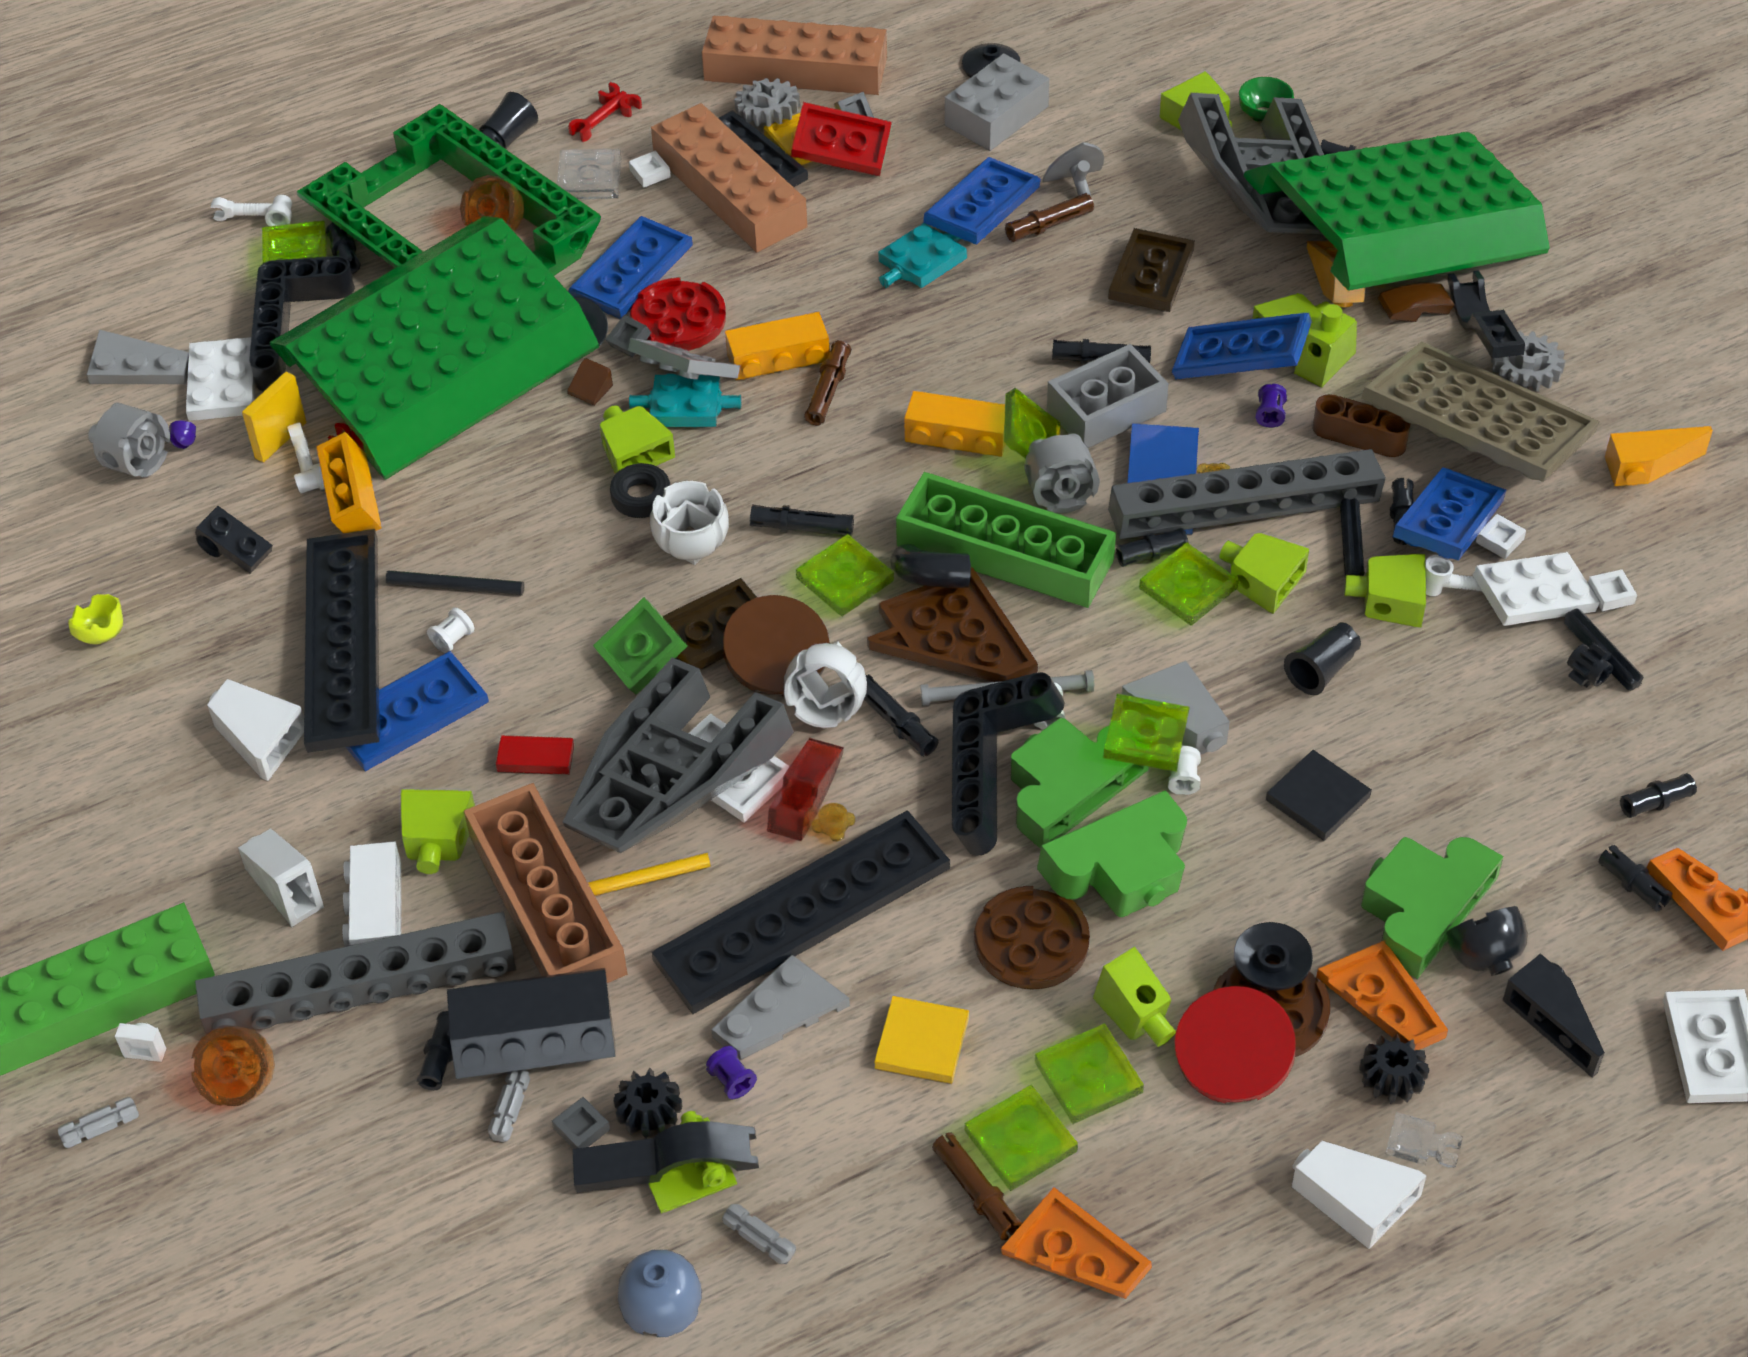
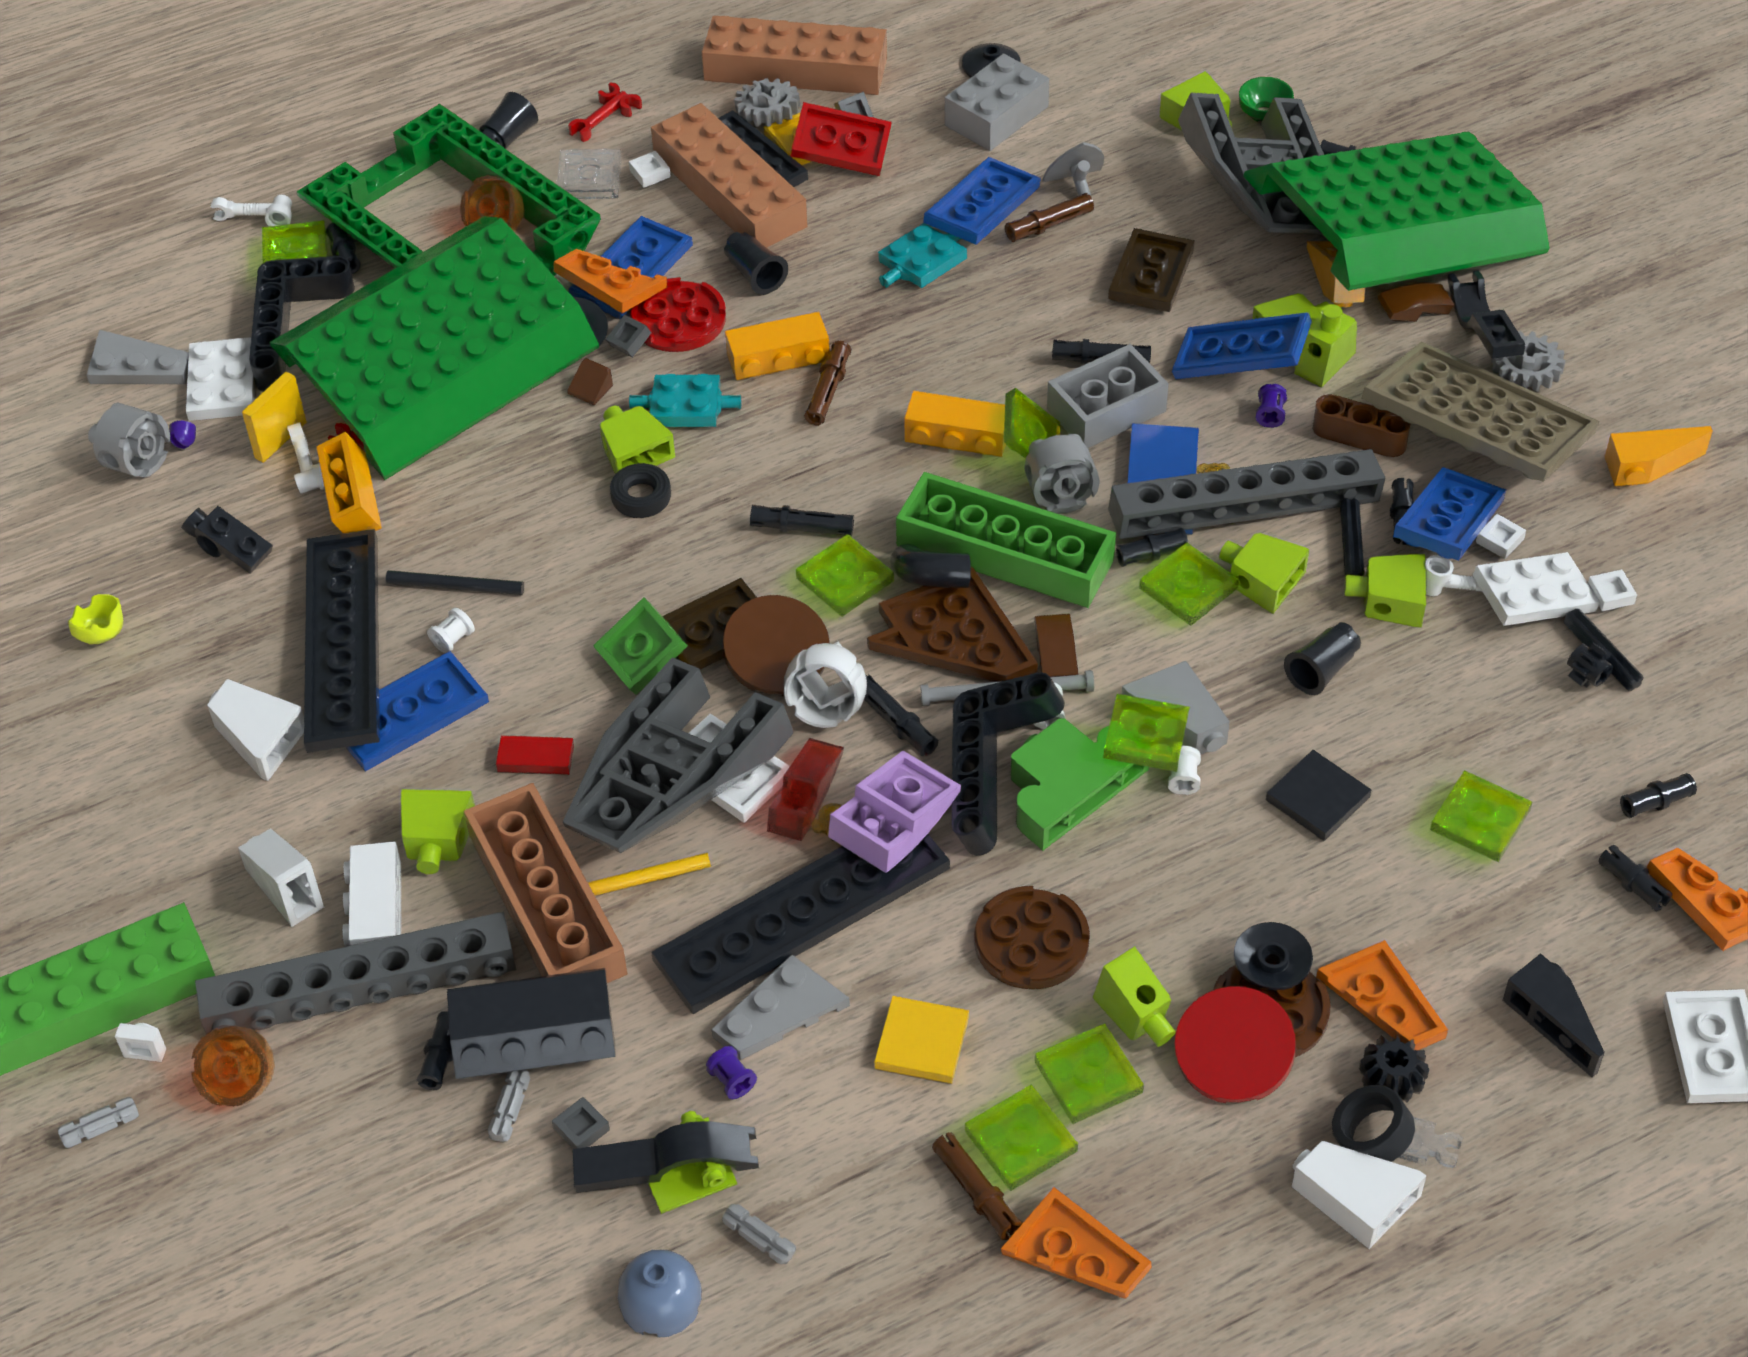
(193, 521): none -> black hinge
(610, 284): none -> orange wing
(647, 1102): black gear -> none
(676, 359): light grey wing -> none
(685, 506): white piece -> none
(758, 264): none -> black plant
(892, 811): none -> lavender slope
(1056, 645): none -> reddish brown slope
(1123, 856): bright green brick -> none
(1365, 1102): none -> black tyre
(1427, 895): bright green brick -> none
(1481, 816): none -> clear neon green plate
(1490, 941): black cylinder -> none

